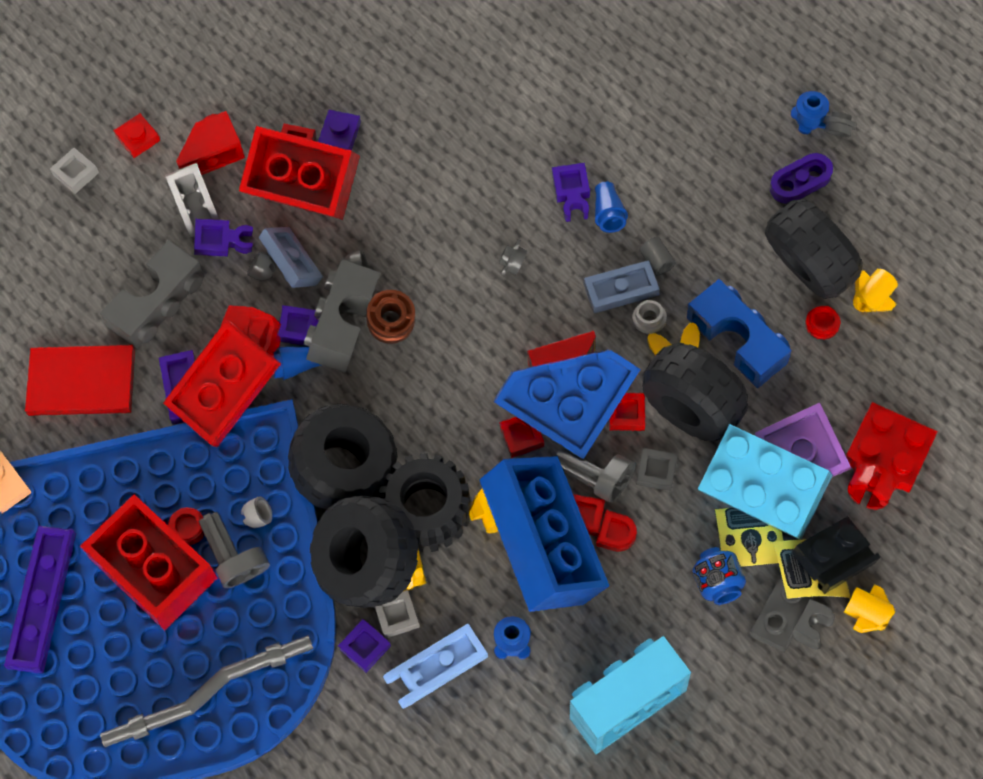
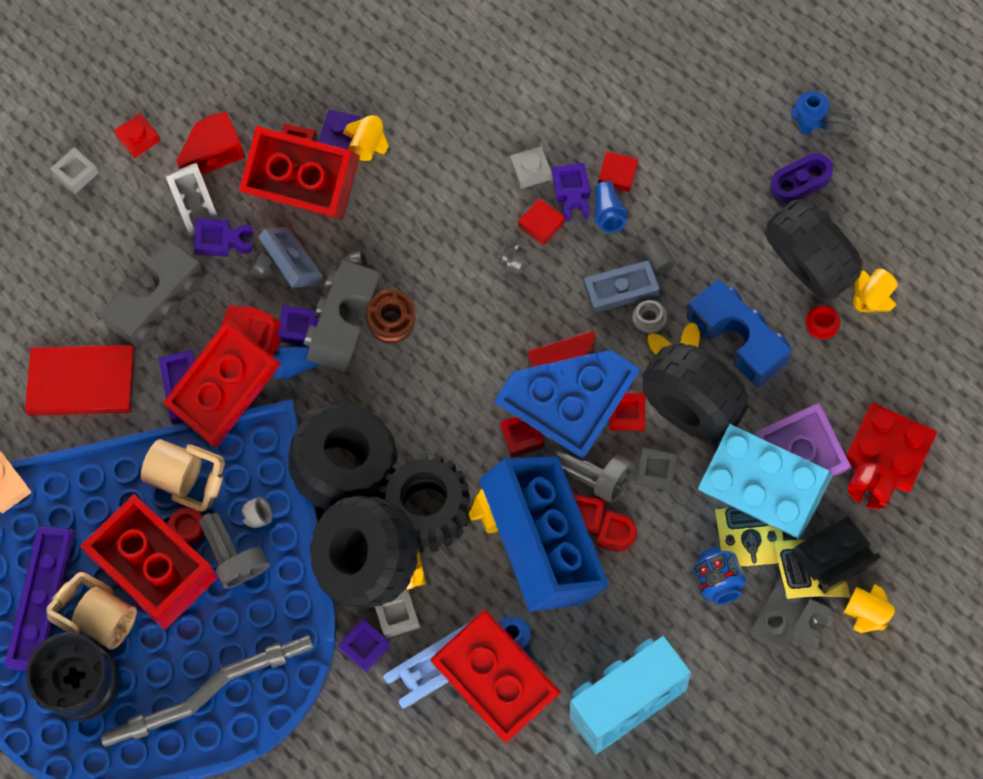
(57, 666): none -> black wheel
(98, 613): none -> tan piece
(177, 471): none -> tan piece
(367, 137): none -> yellow piece
(495, 675): none -> red tile
(531, 167): none -> light grey plate
(541, 221): none -> red tile
(618, 170): none -> red tile

